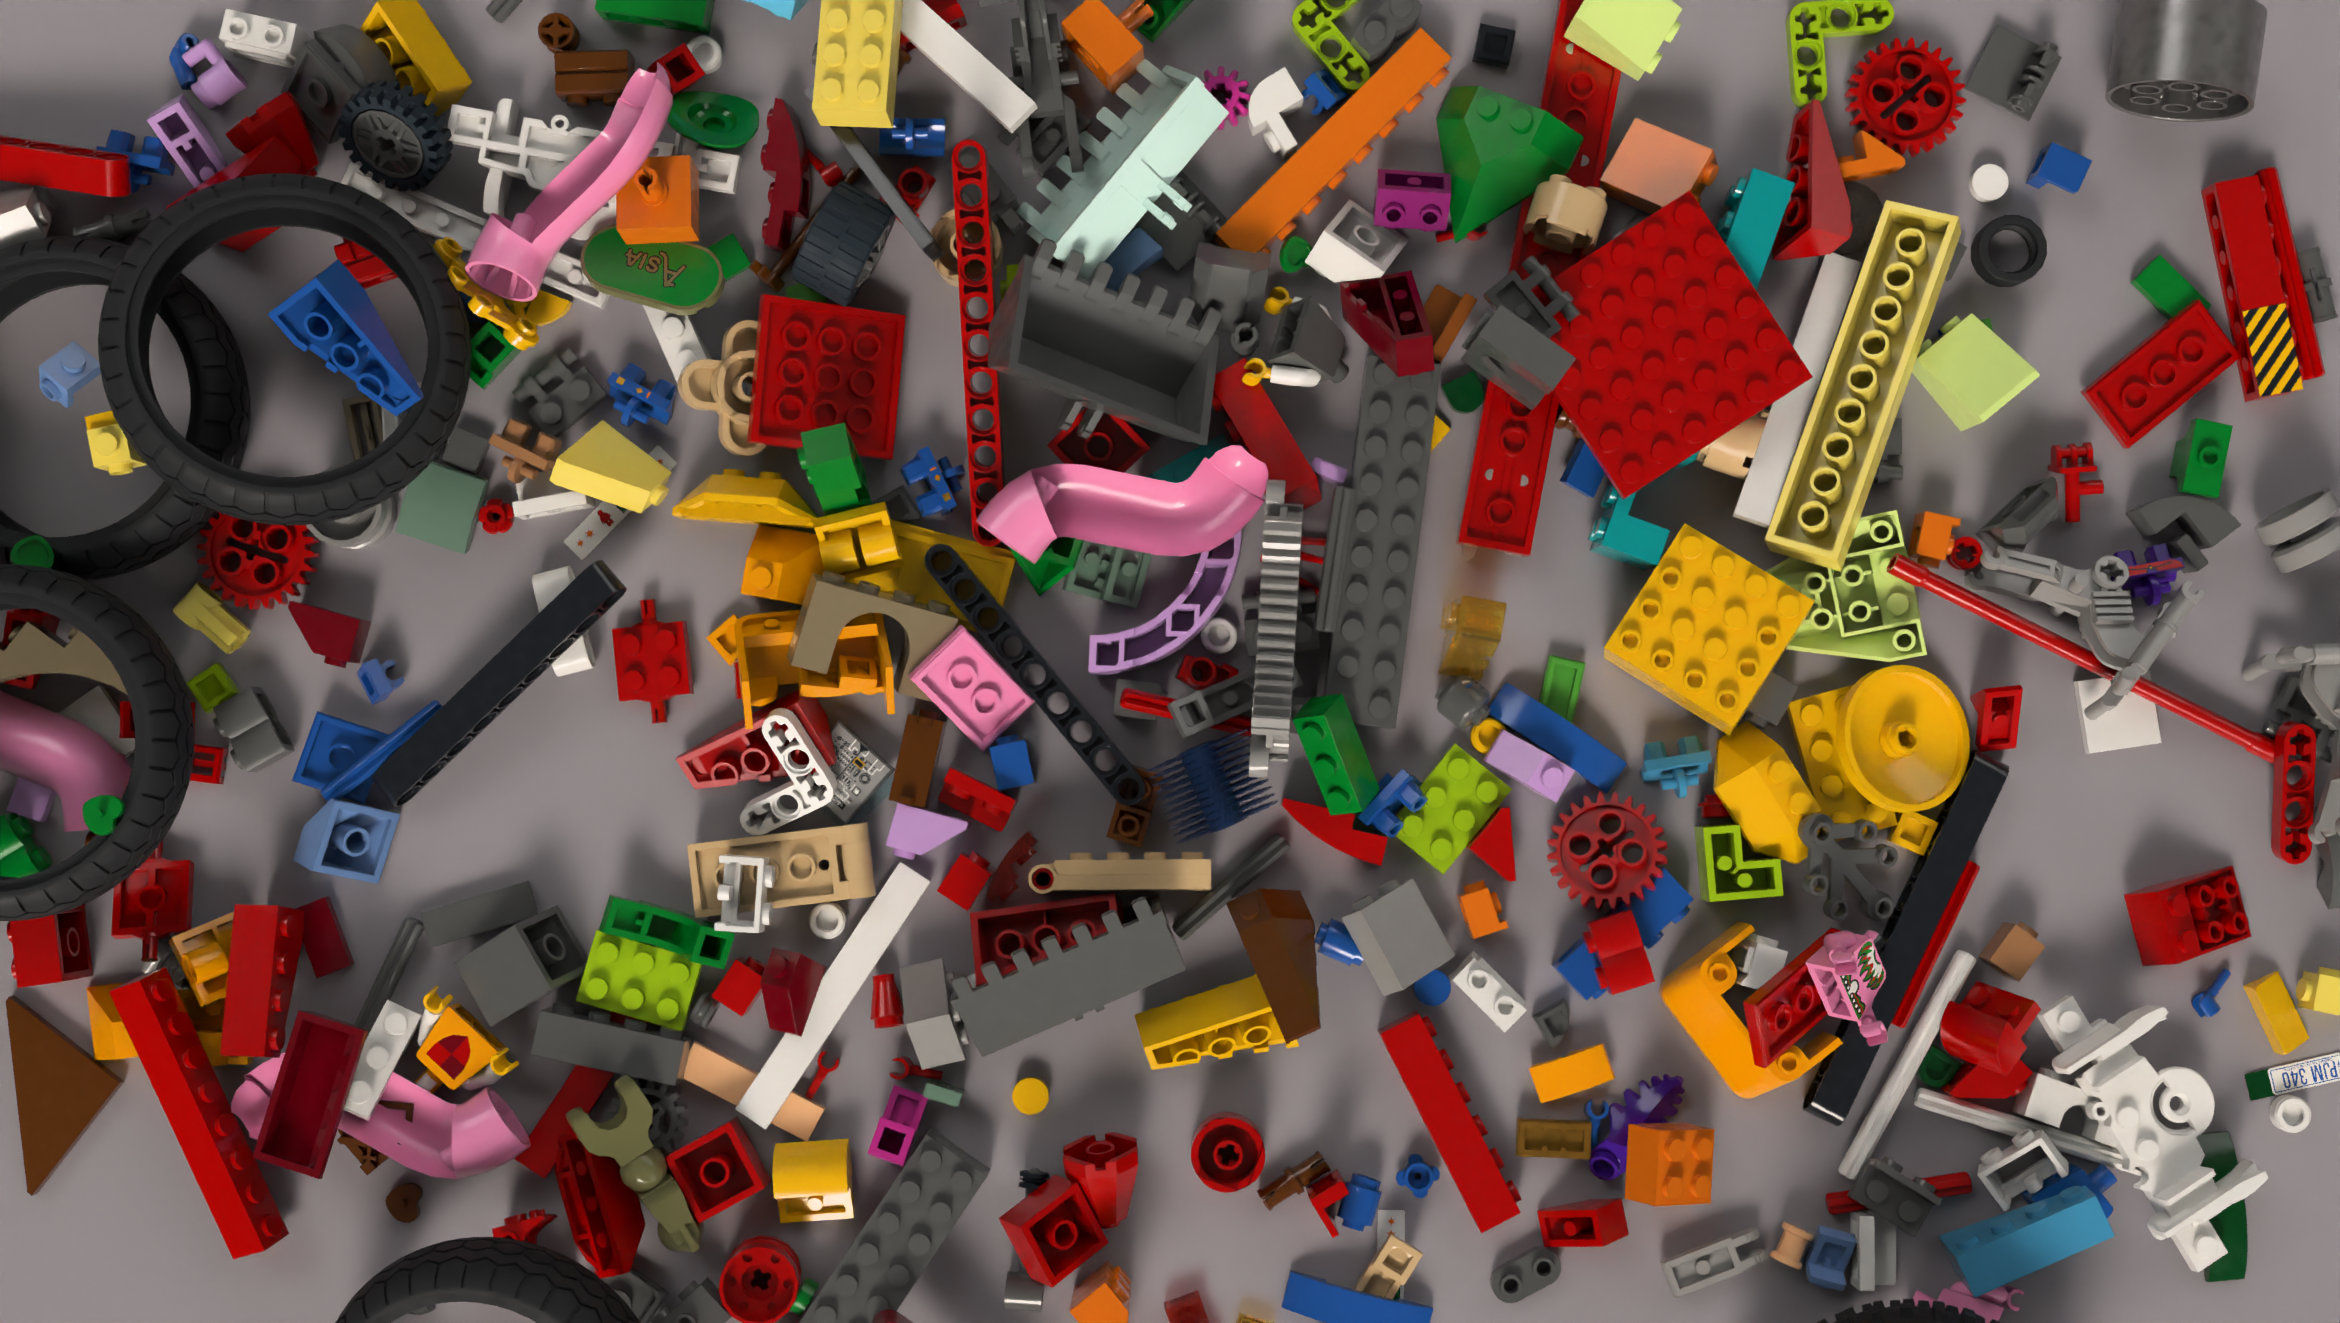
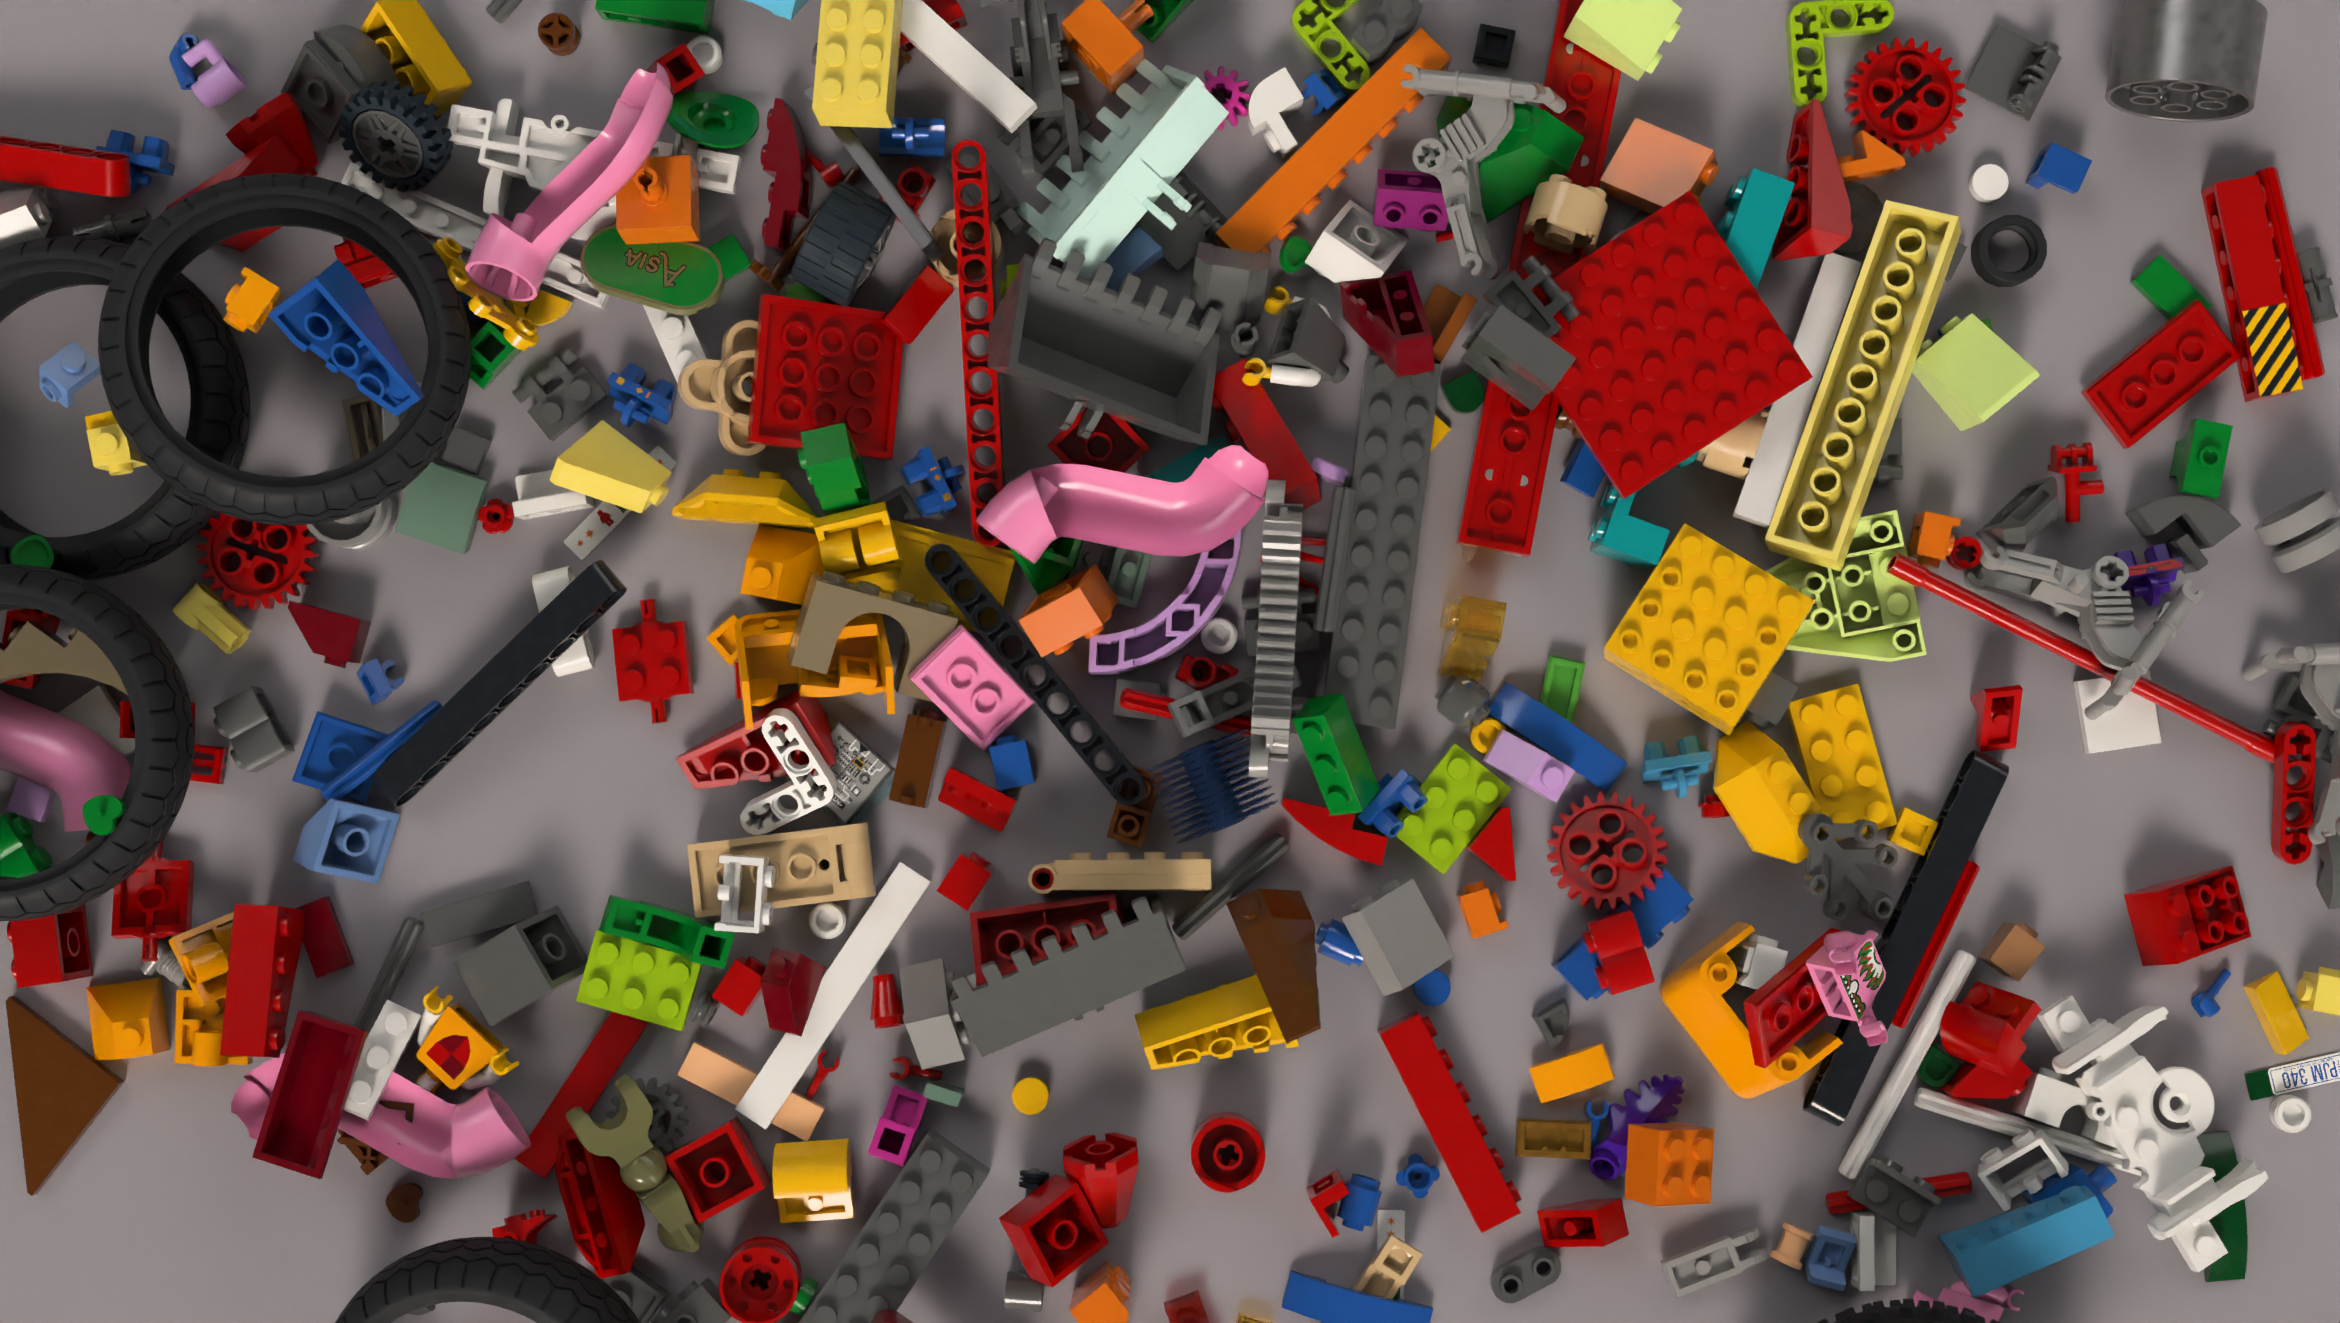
(187, 140): lavender slope -> none
(199, 1113): red brick -> none
(212, 687): lime tile -> none
(251, 302): none -> light orange brick
(262, 38): white window -> none
(514, 440): medium nougat hips -> none
(592, 76): reddish brown brick -> none
(611, 1045): dark grey brick -> none
(917, 304): none -> red tile
(921, 830): lavender slope -> none
(1004, 879): clear red slope -> none
(1069, 611): none -> orange brick
(1293, 1180): reddish brown pin -> none
(1466, 143): none -> light grey piece
(1488, 991): white window -> none
(1724, 871): lime brick -> none
(1902, 739): yellow dish -> none

